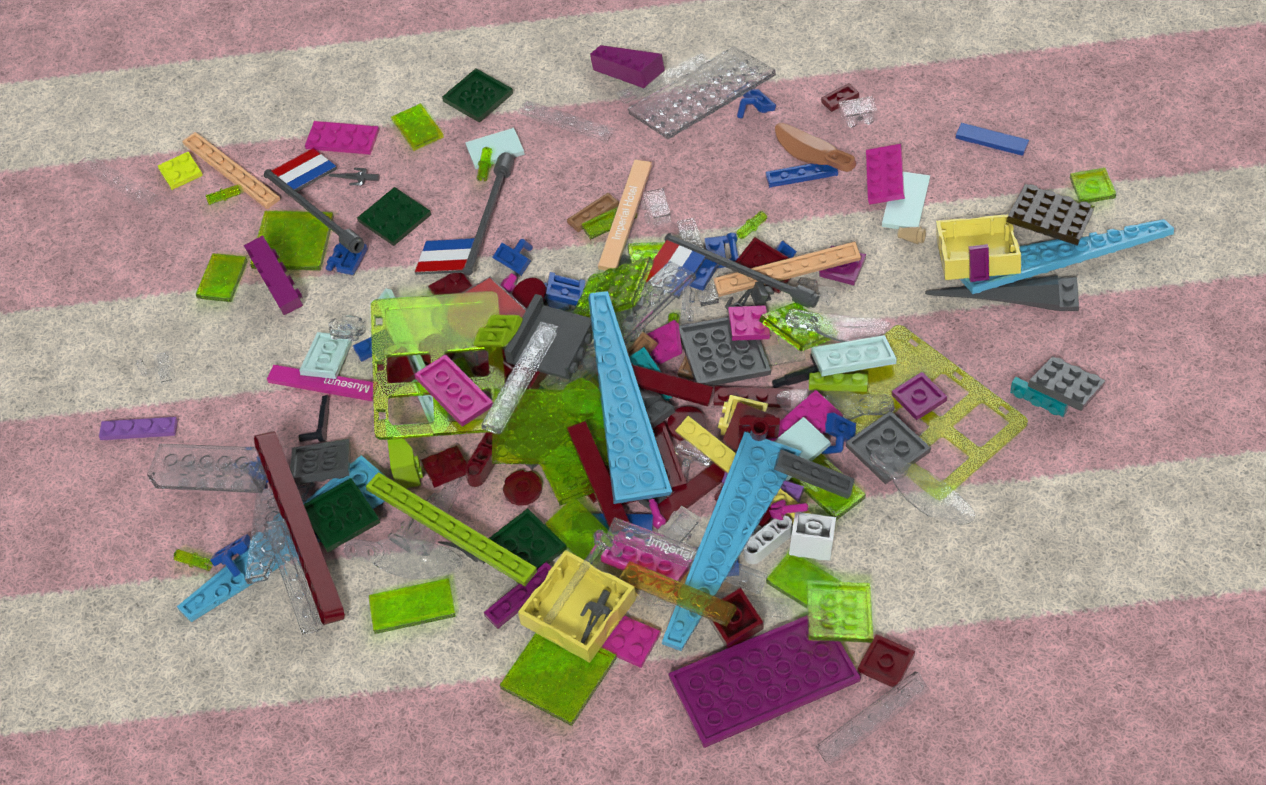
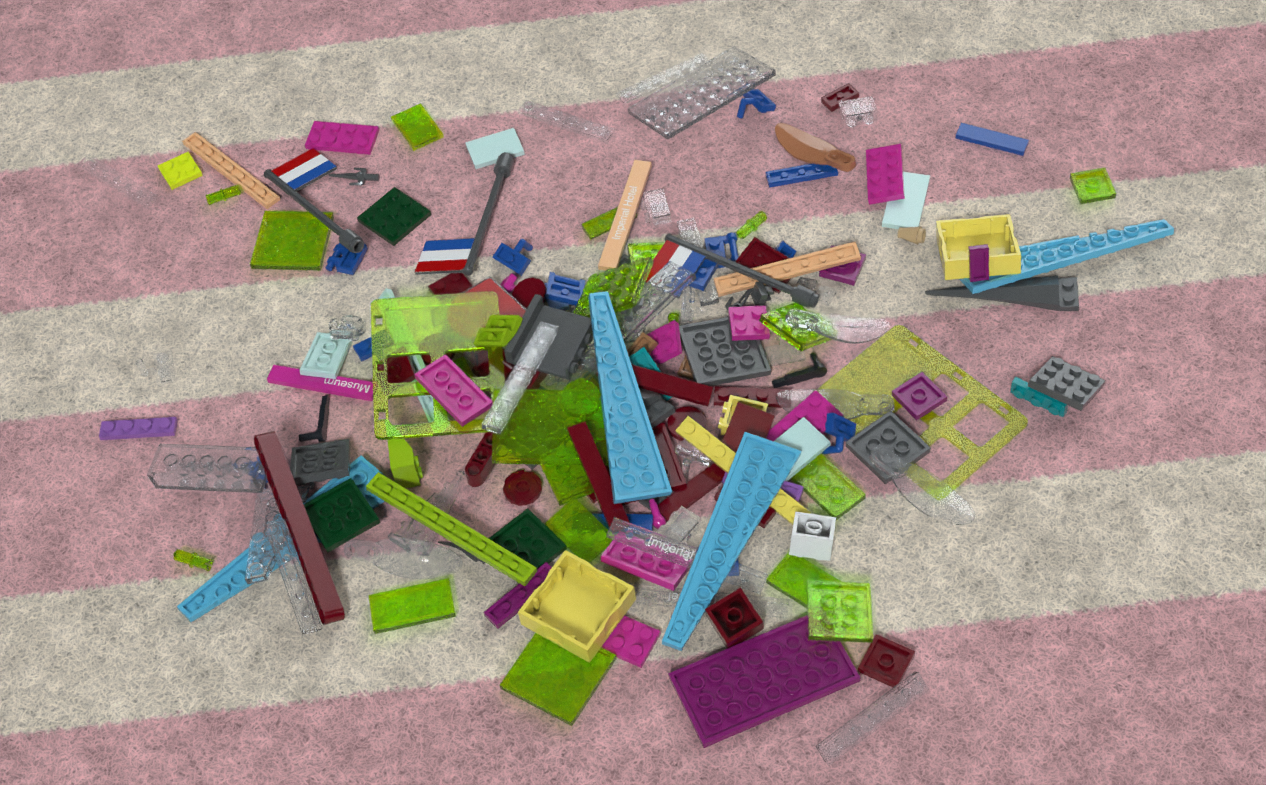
(221, 277): clear neon green plate -> none
(225, 554): blue plate -> none
(274, 275): magenta wedge -> none
(444, 466): dark red plate -> none
(477, 95): dark green plate -> none
(484, 164): clear neon green axle -> none
(596, 208): medium nougat tile -> none
(597, 610): dark grey piece -> none
(602, 542): clear bar -> none
(627, 64): magenta wedge -> none
(678, 593): clear yellow plate -> none
(759, 427): dark red plate -> none
(770, 531): white beam -> none
(780, 508): dark pink bar -> none
(814, 474): dark grey plate -> none
(838, 382): lime plate -> none
(853, 355): light aqua tile -> none
(1051, 214): plate -> none

